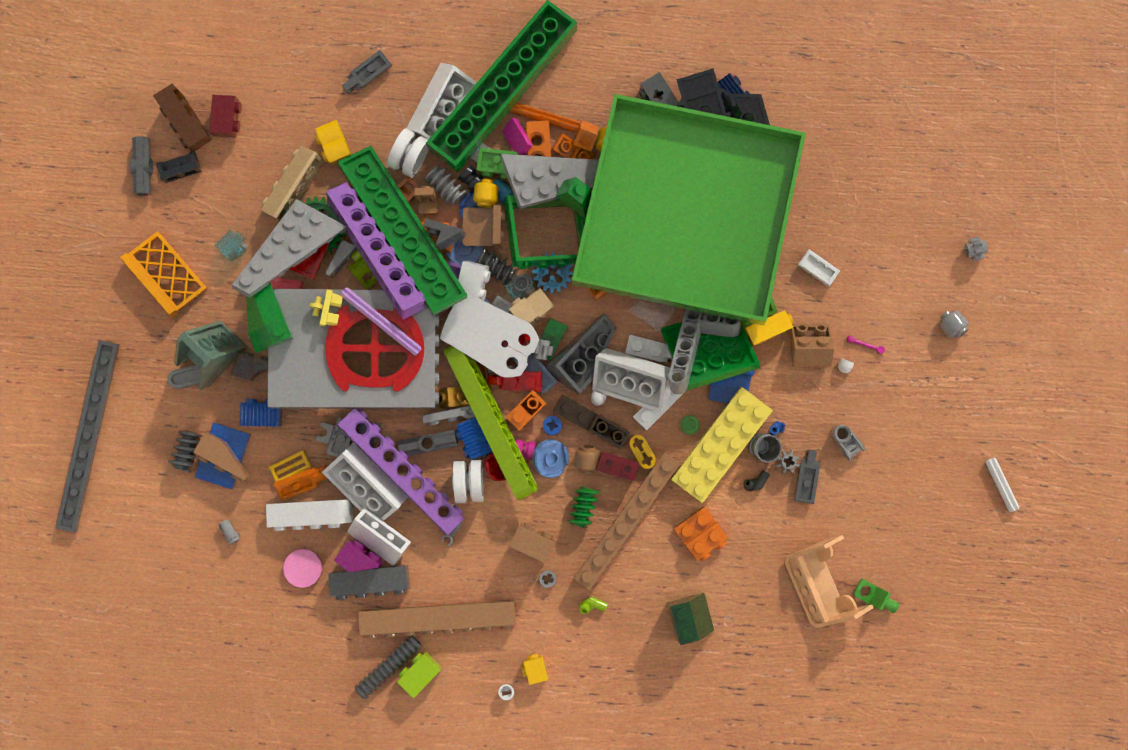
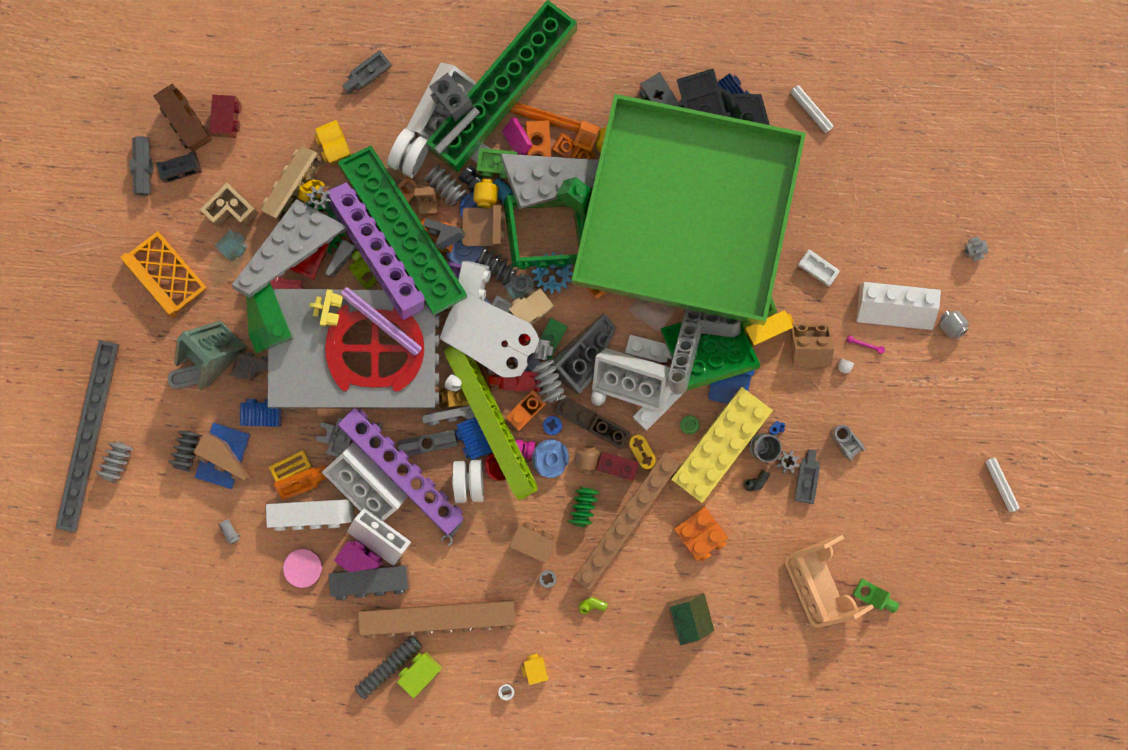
(114, 461): none -> light grey piece
(228, 202): none -> tan brick
(307, 188): none -> yellow beam
(324, 198): none -> light grey gear
(452, 96): none -> dark grey brick
(453, 383): none -> white hinge
(457, 130): none -> light grey bar
(548, 381): none -> light grey piece
(811, 109): none -> white axle
(897, 305): none -> white slope

